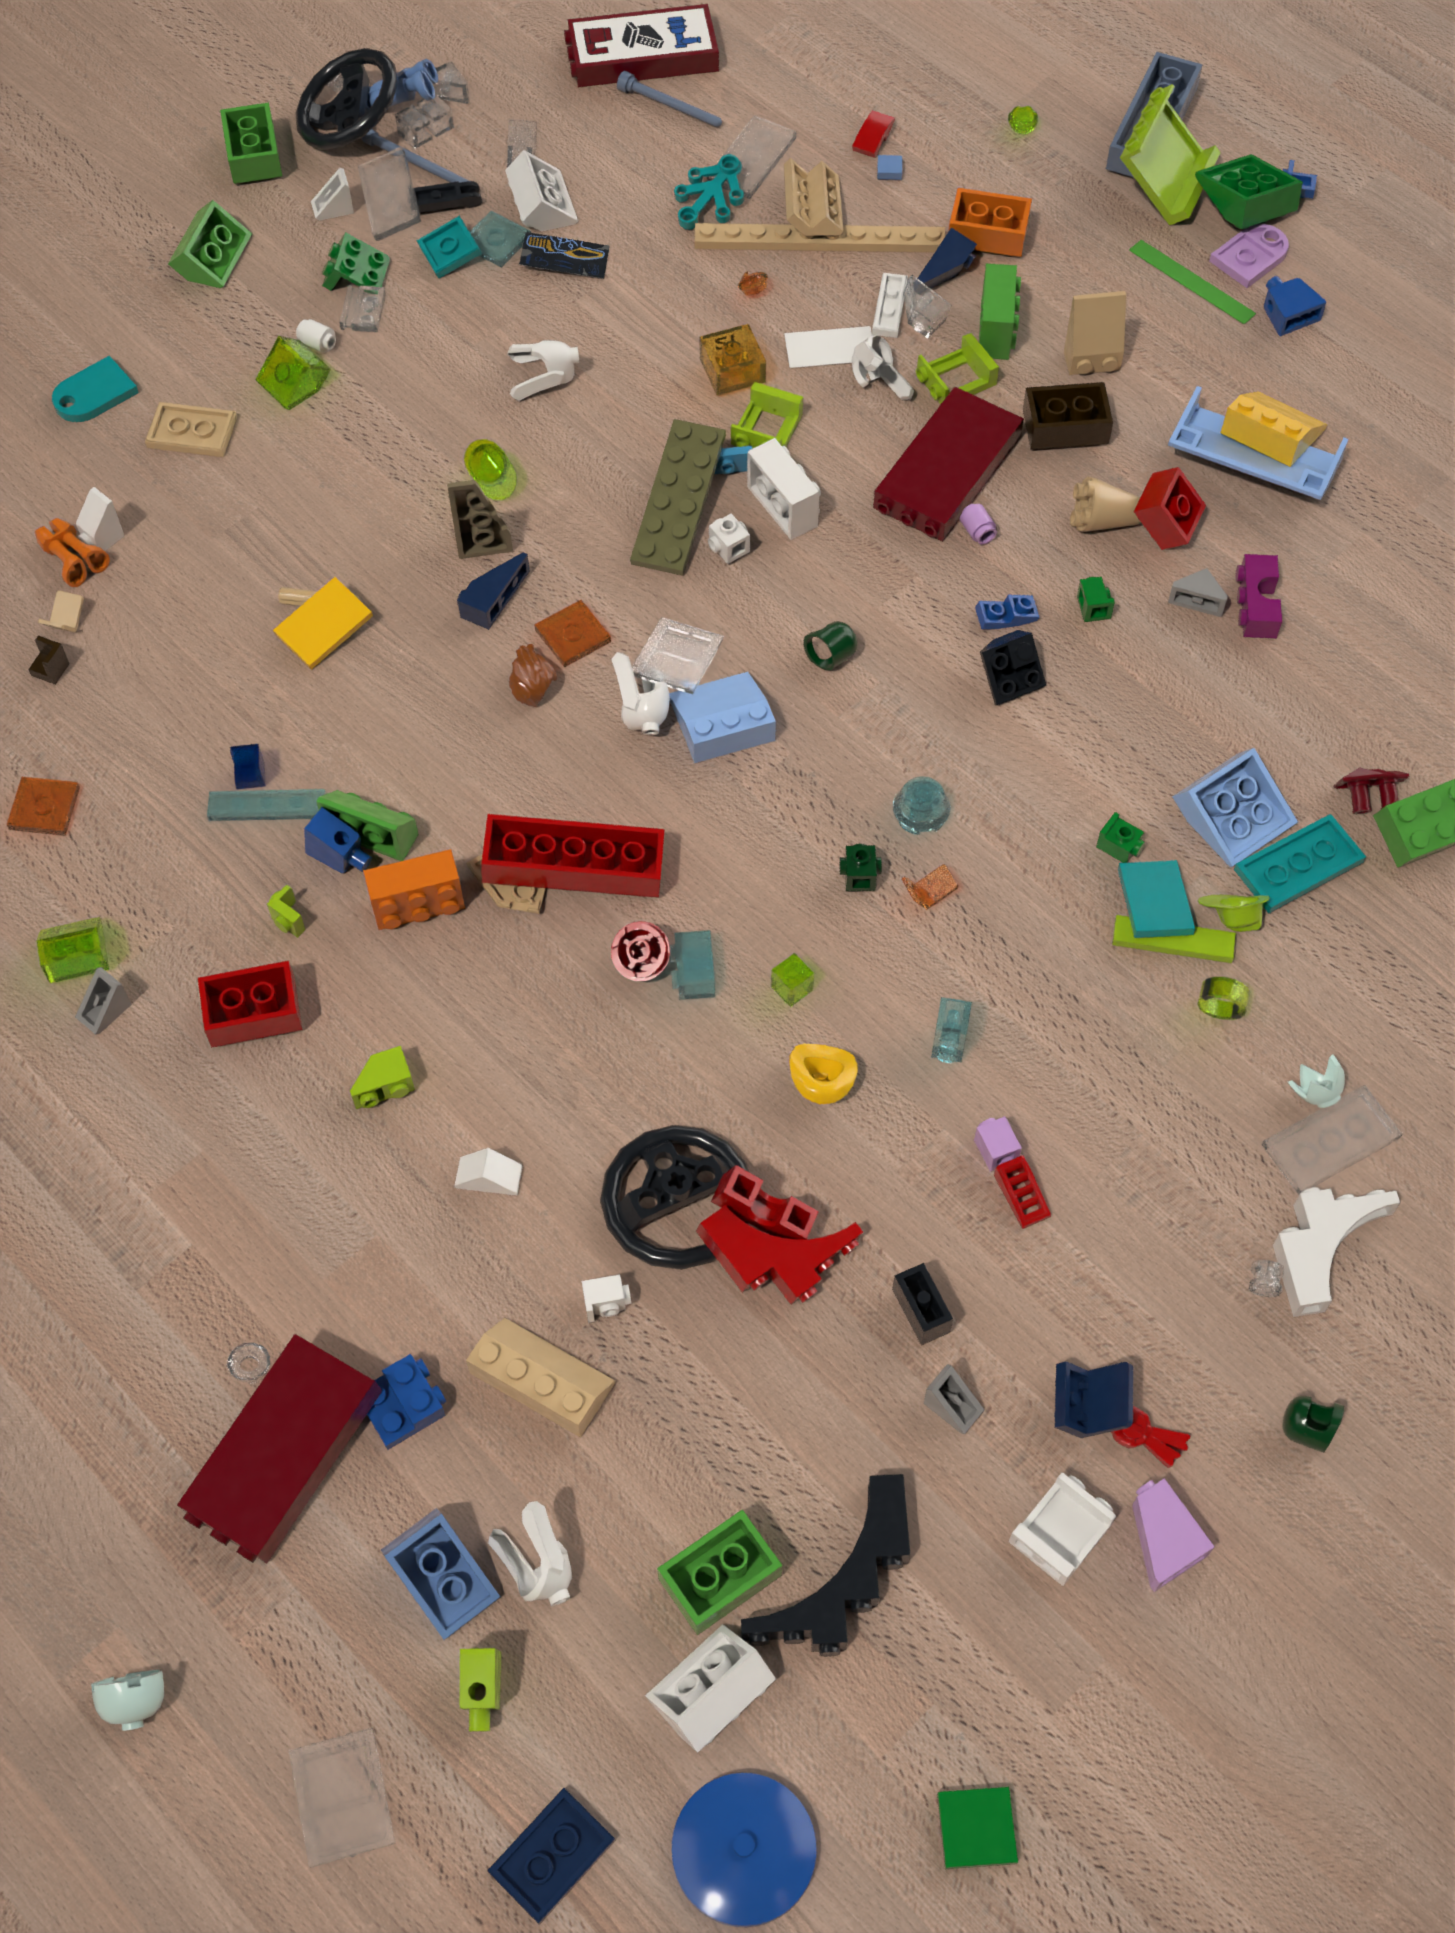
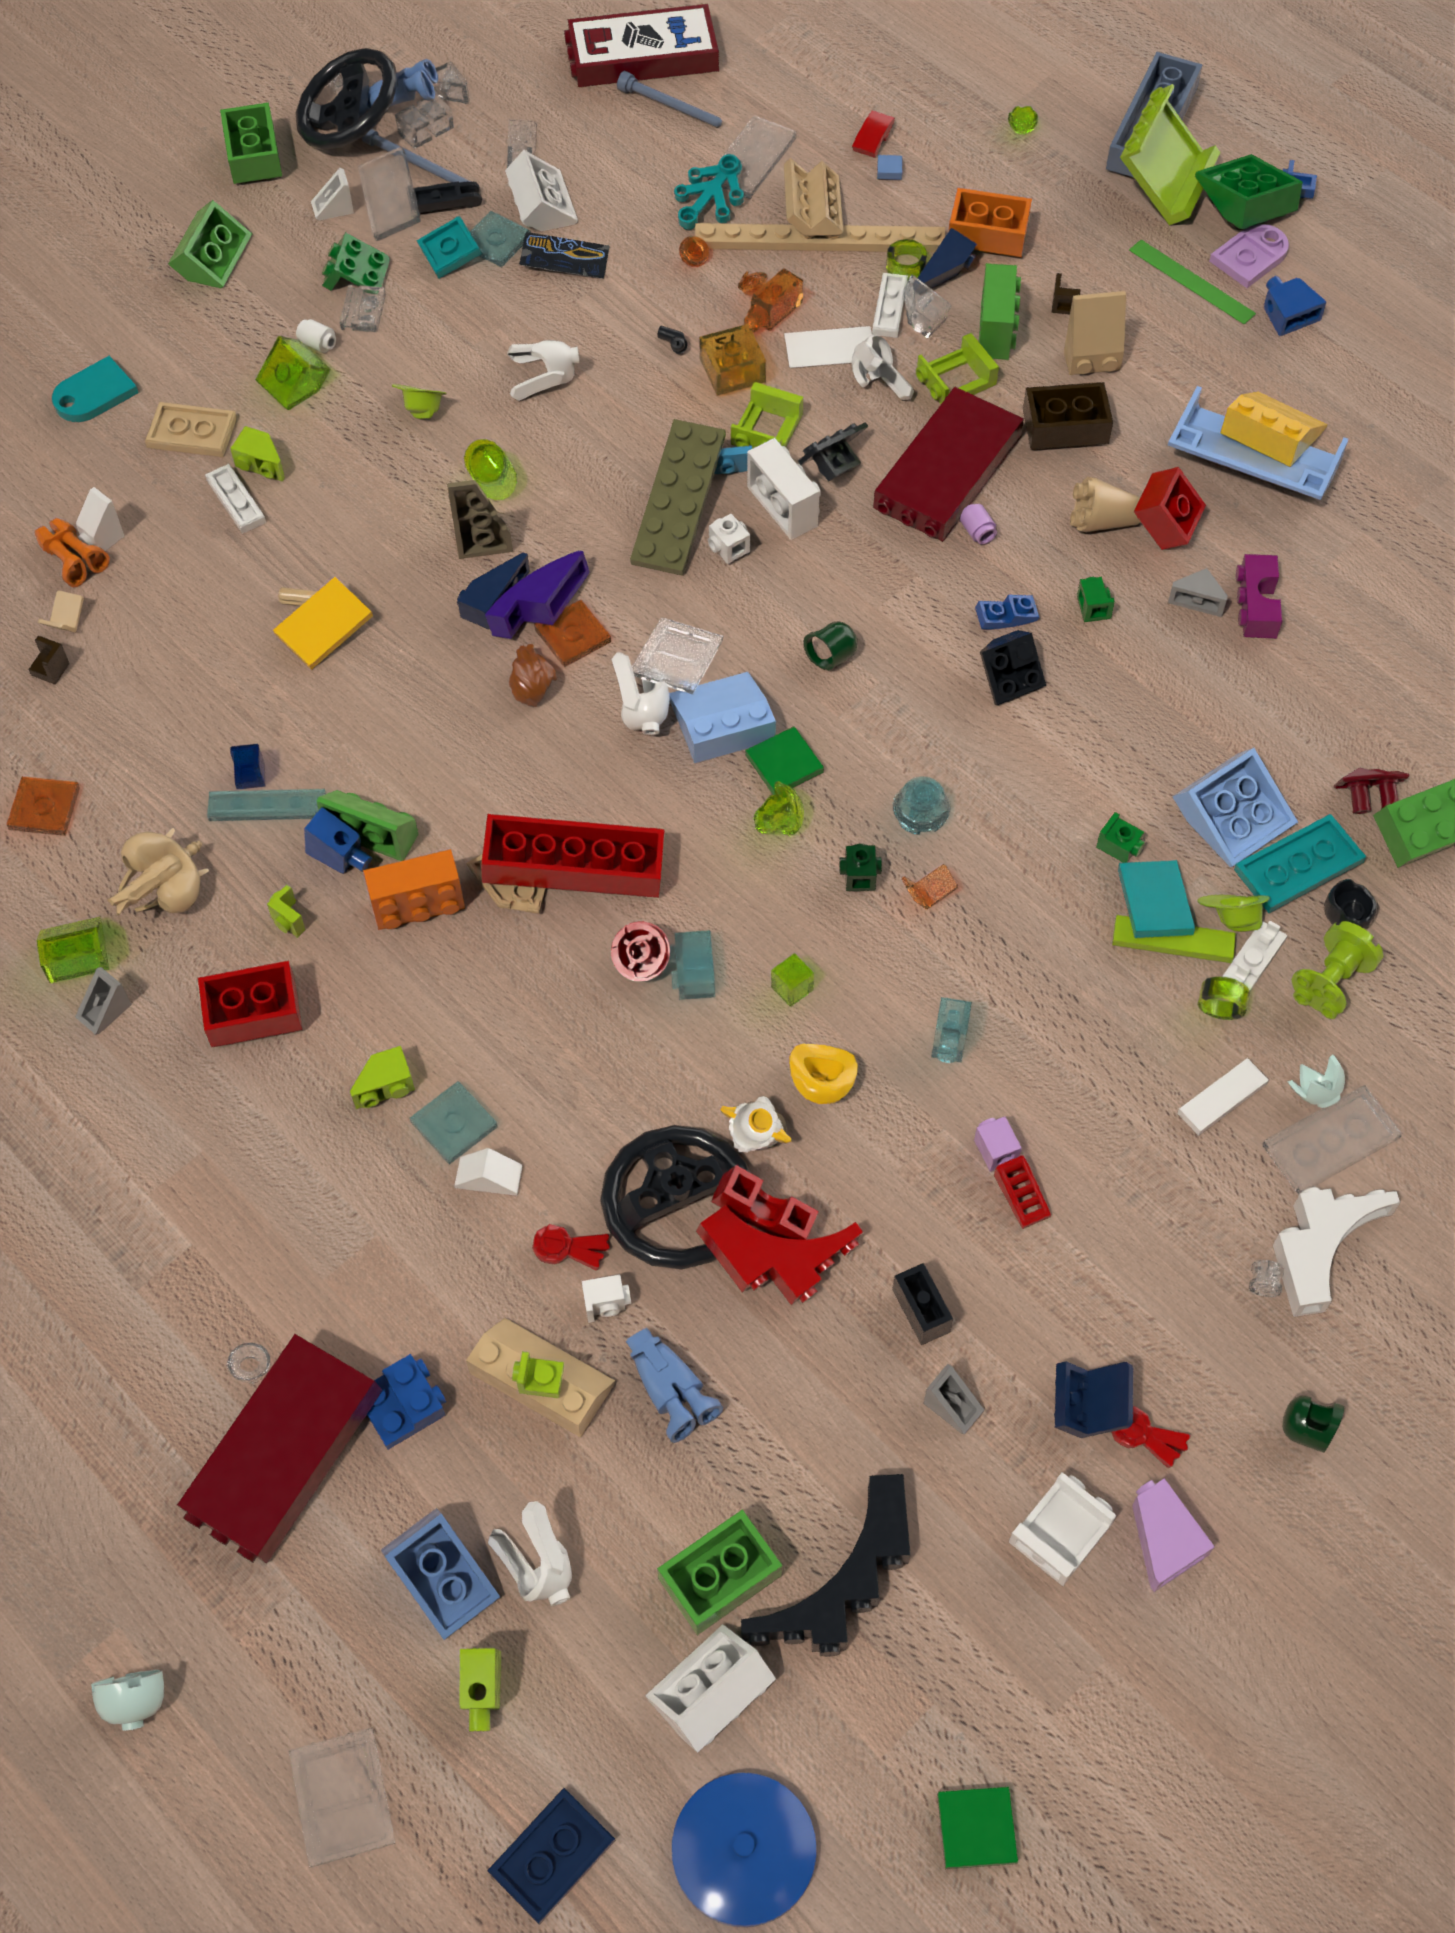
(163, 867): none -> tan hair
(235, 498): none -> white tile
(257, 453): none -> lime slope
(419, 401): none -> lime piece
(453, 1122): none -> clear light blue tile
(538, 596): none -> dark purple slope
(538, 1376): none -> lime bracket
(554, 1245): none -> red piece
(670, 1385): none -> medium blue piece
(676, 338): none -> black arm
(694, 251): none -> clear orange hat
(756, 1125): none -> white hair
(775, 301): none -> clear orange hinge
(780, 812): none -> clear neon green hair
(784, 759): none -> green tile
(833, 453): none -> black bracket
(906, 247): none -> clear neon green piece
(1062, 297): none -> dark brown panel
(1222, 1096): none -> white tile
(1256, 954): none -> white plate
(1349, 951): none -> lime piece
(1350, 903): none -> black hair

